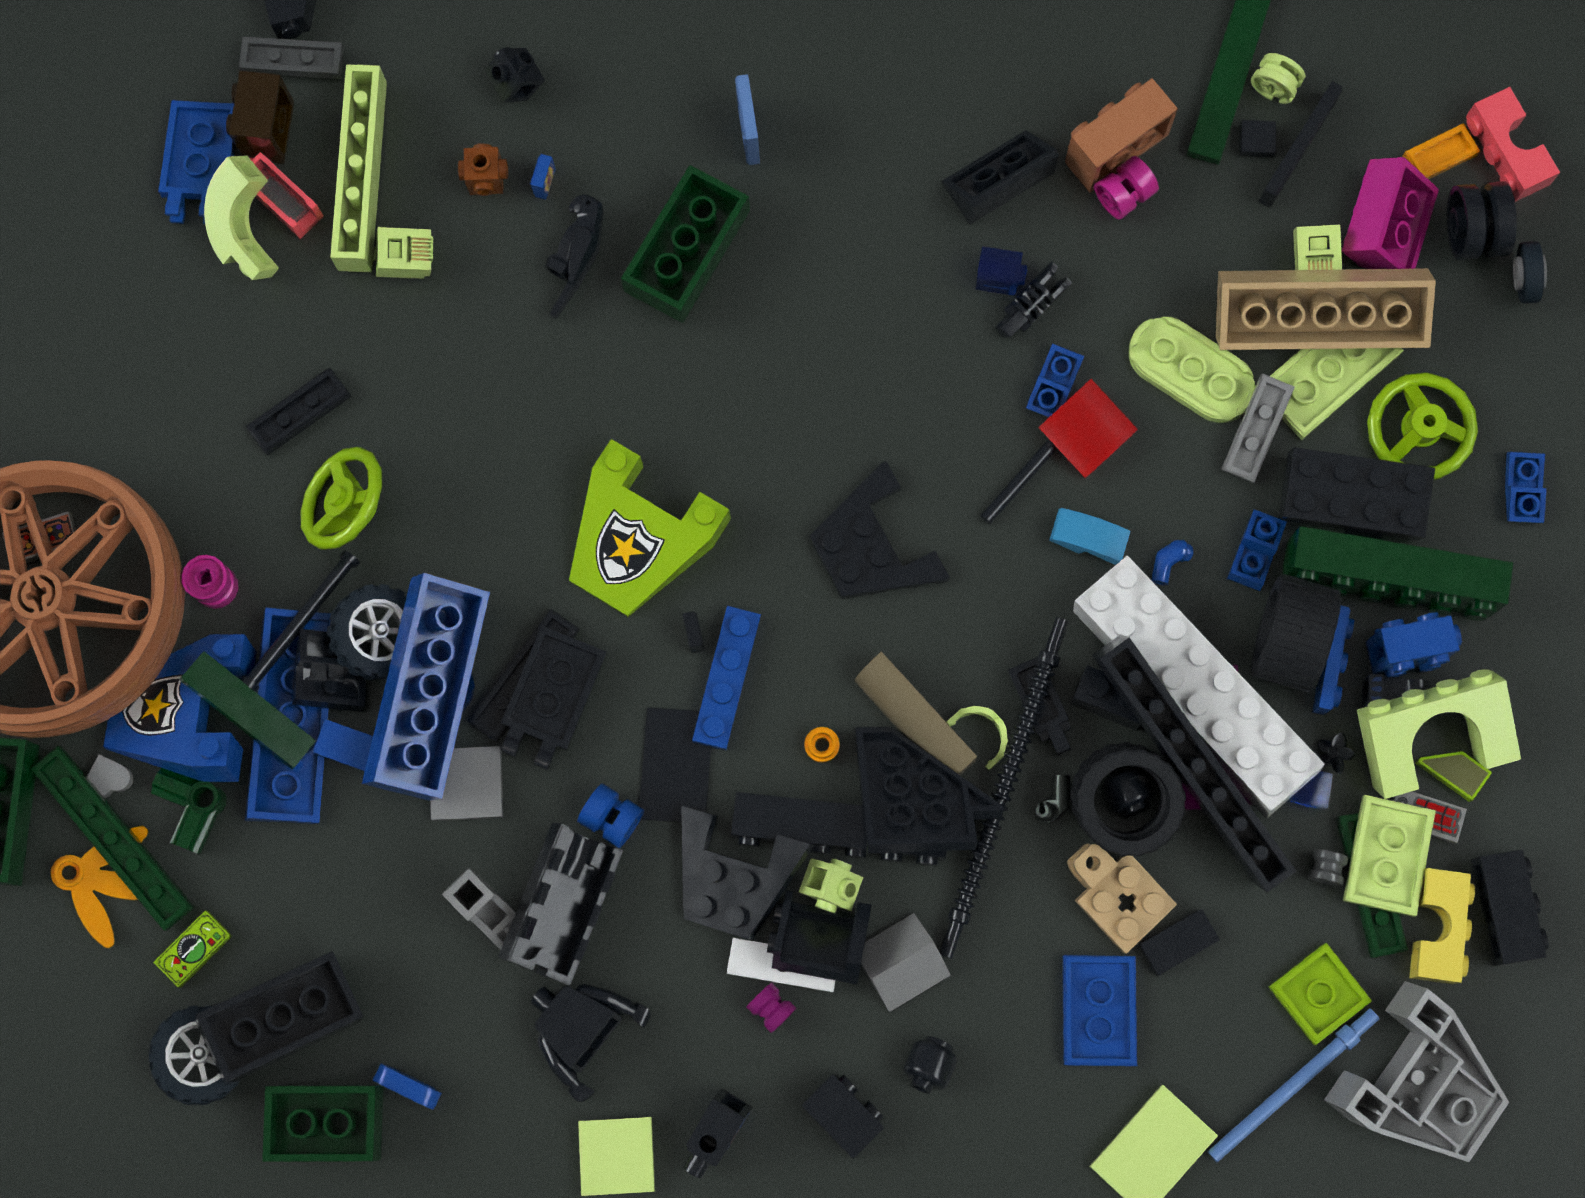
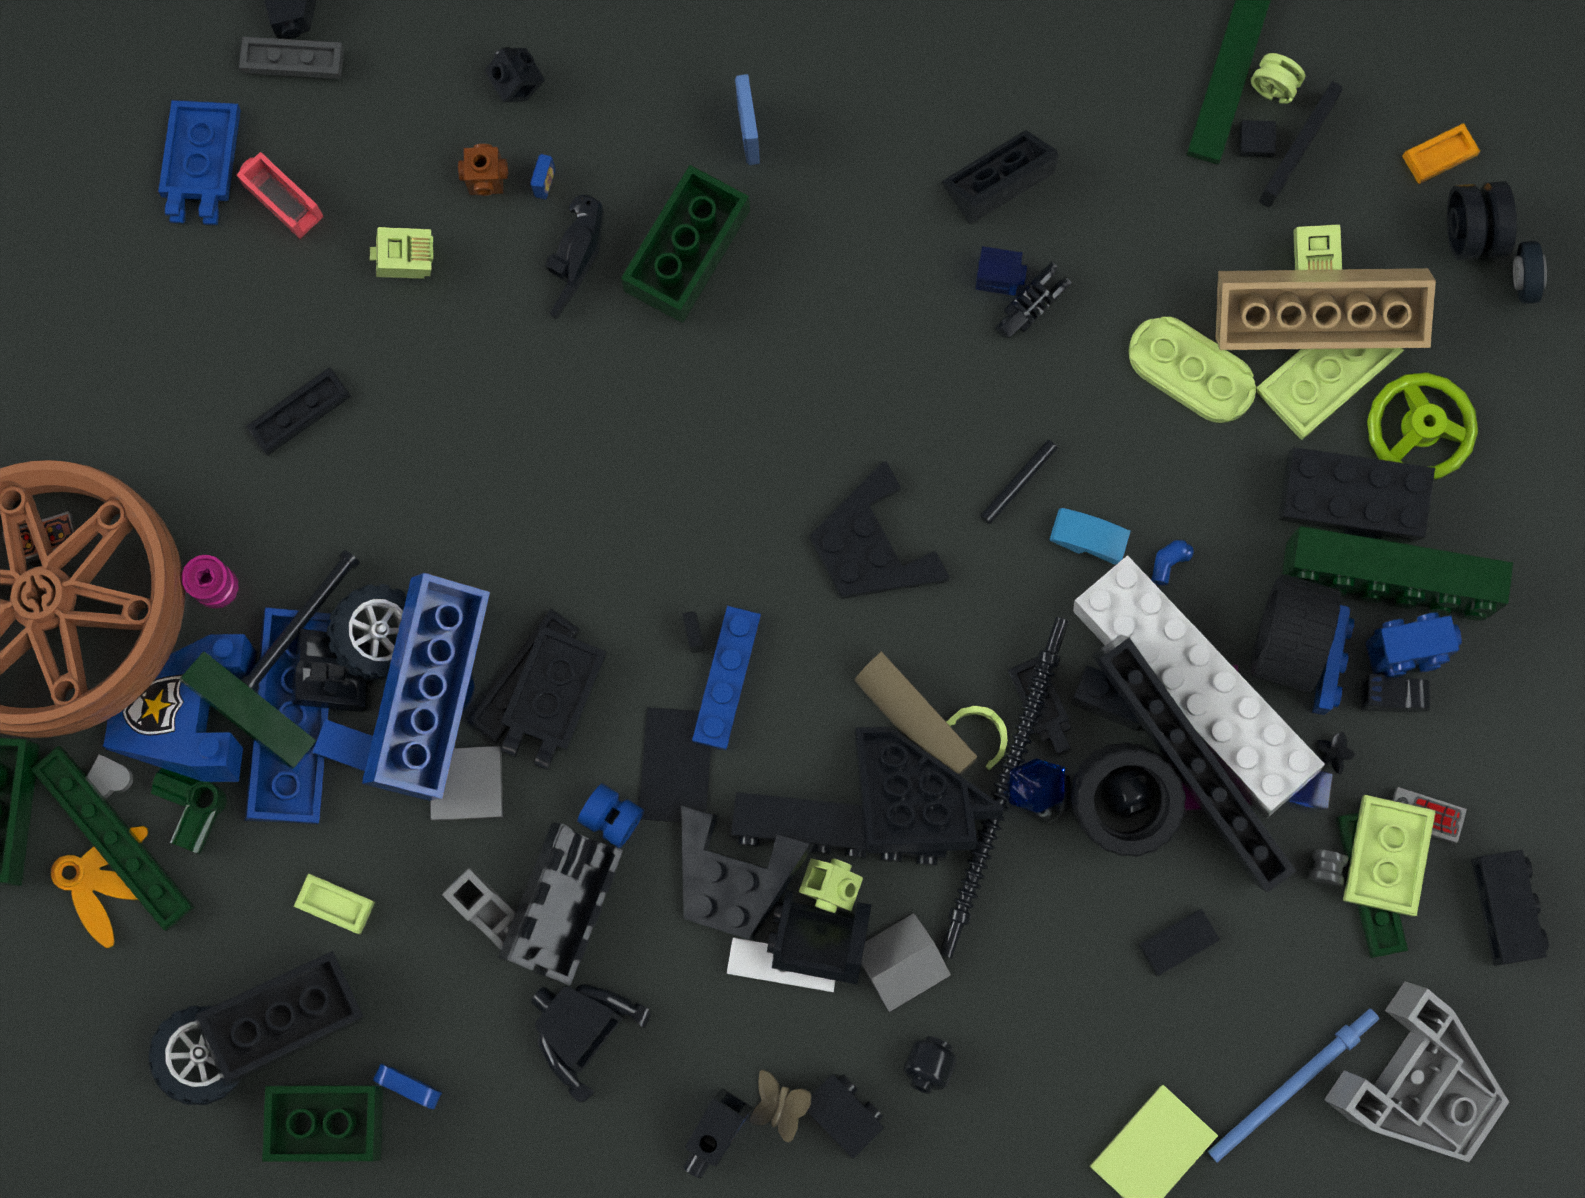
(192, 949): tile -> none
(227, 217): yellowish green arch -> none
(261, 115): dark brown brick -> none
(334, 904): none -> yellowish green tile
(345, 503): lime piece -> none
(358, 168): yellowish green brick -> none
(616, 1156): yellowish green tile -> none
(630, 545): lime wedge -> none
(771, 1007): magenta wheel -> none
(780, 1106): none -> dark tan piece
(826, 734): light orange plate -> none
(1037, 785): none -> clear blue brick
(1055, 380): blue slope -> none
(1088, 428): red slope -> none
(1099, 1010): blue tile -> none
(1104, 885): tan plate -> none
(1120, 132): nougat brick -> none
(1122, 190): dark pink wheel -> none
(1256, 550): blue slope -> none
(1257, 428): light grey tile -> none
(1320, 993): lime tile -> none
(1390, 215): dark pink slope -> none
(1392, 724): yellowish green arch -> none
(1449, 896): light yellow arch -> none
(1457, 772): olive tile -> none
(1522, 169): coral arch -> none
(1525, 487): blue slope -> none

